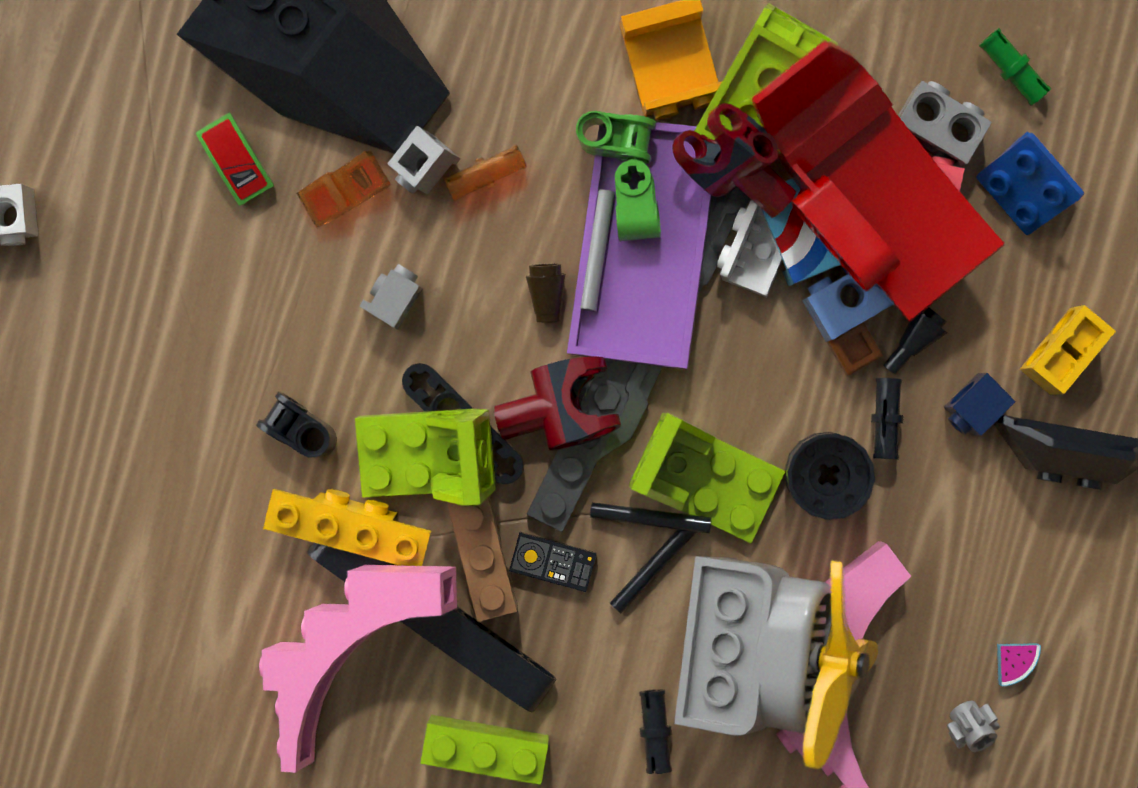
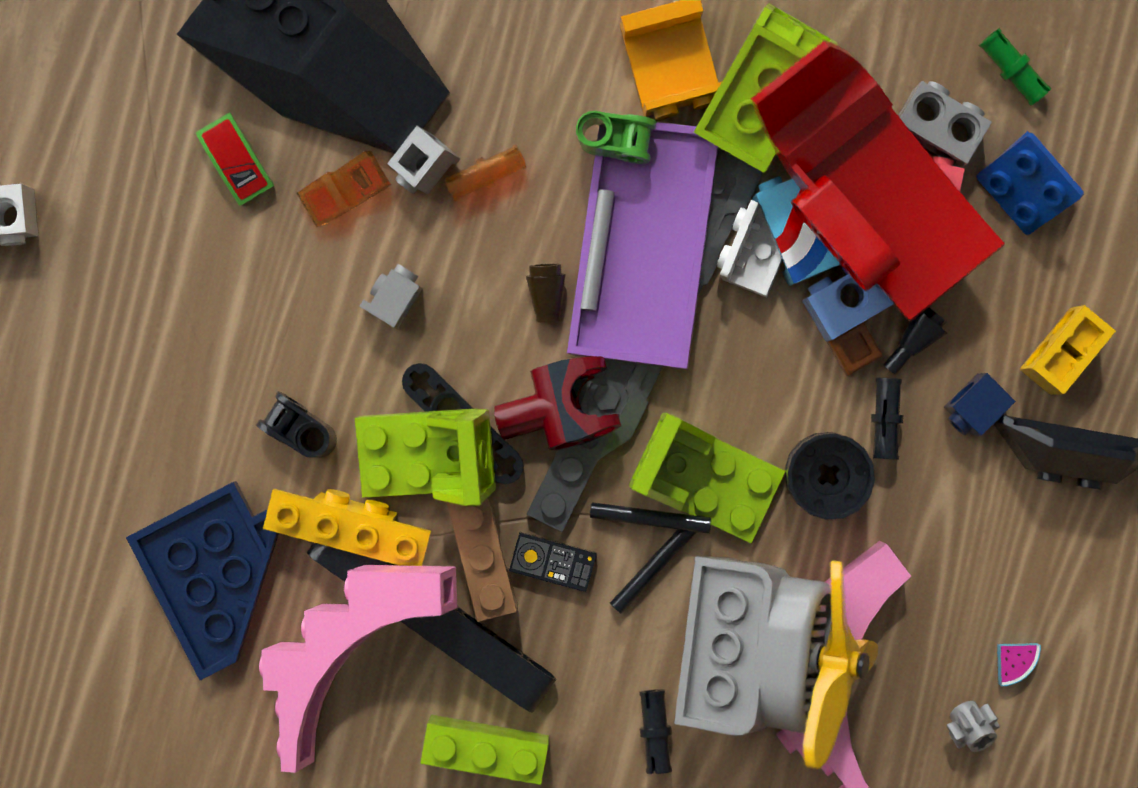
(208, 573): none -> dark blue wing
(636, 209): bright green piece -> none
(735, 160): dark red connector -> none

